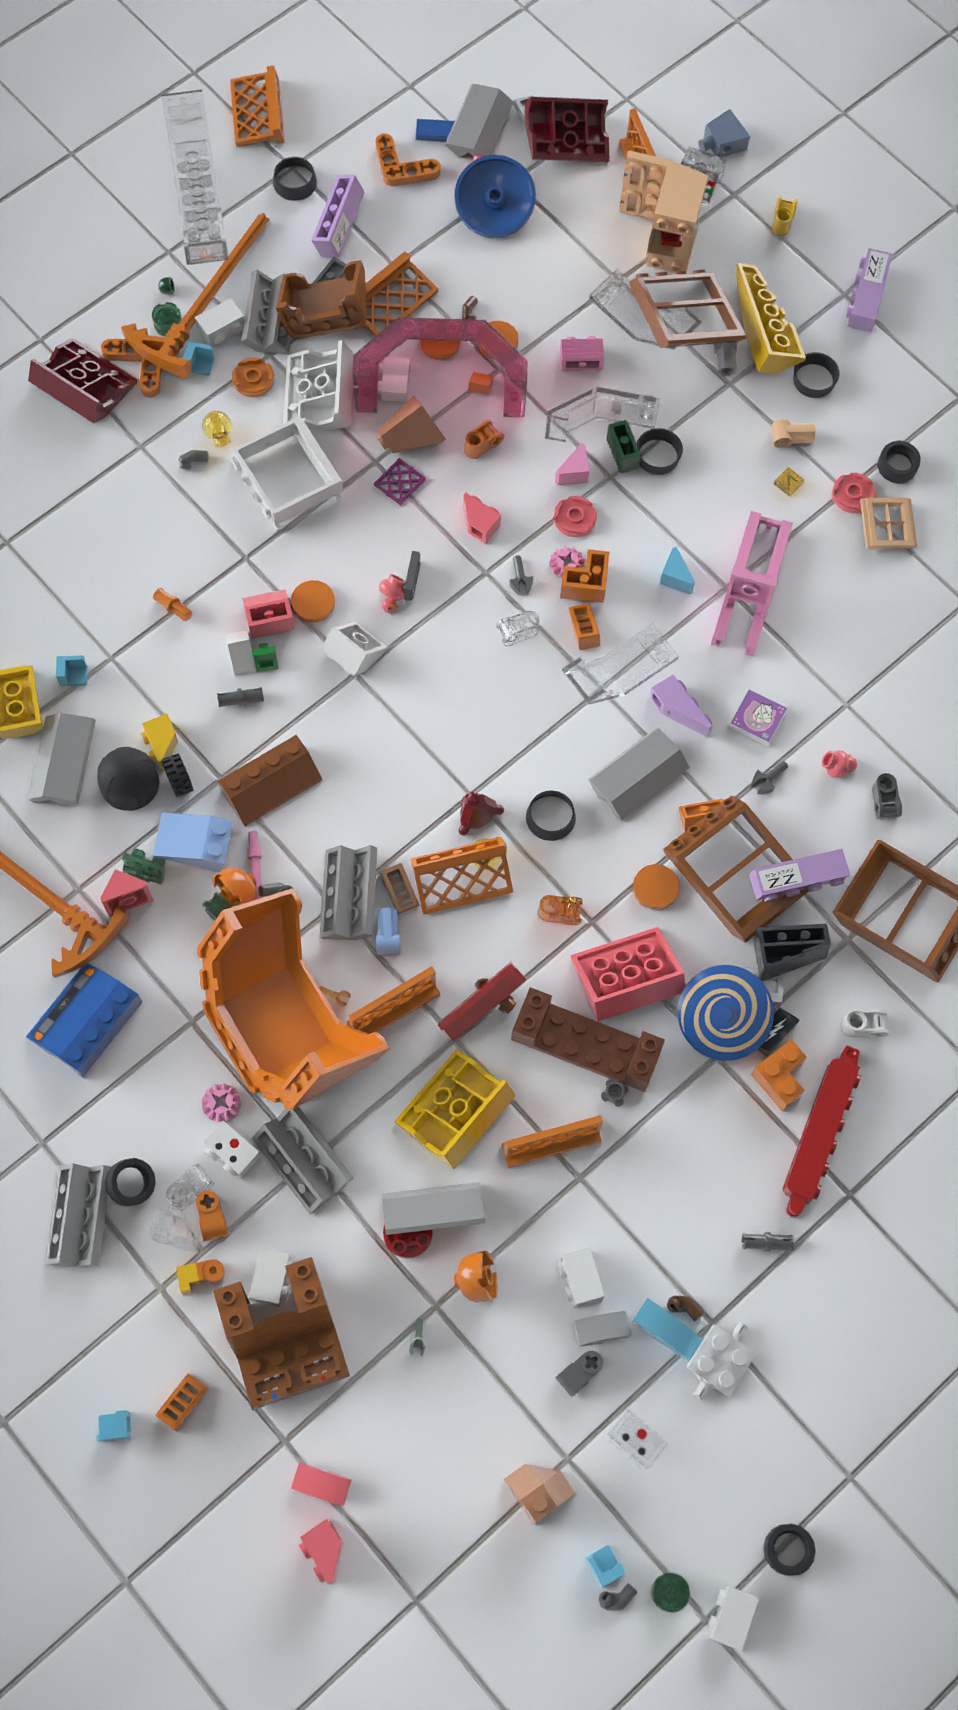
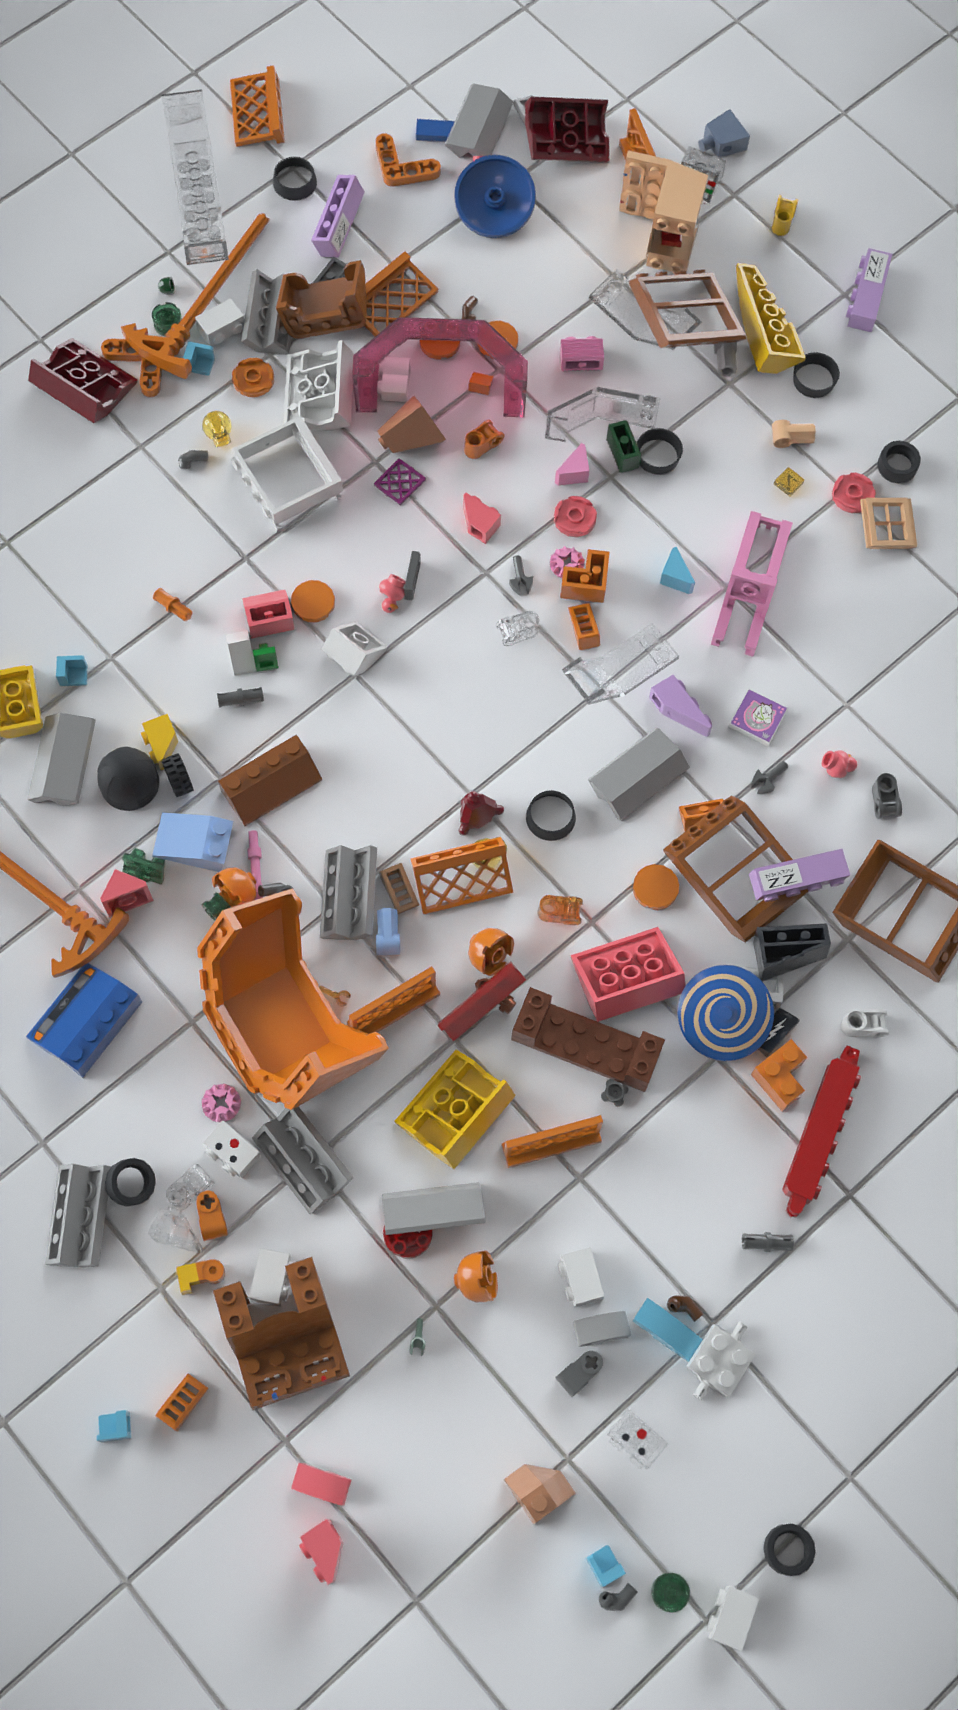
(489, 949): none -> orange cylinder

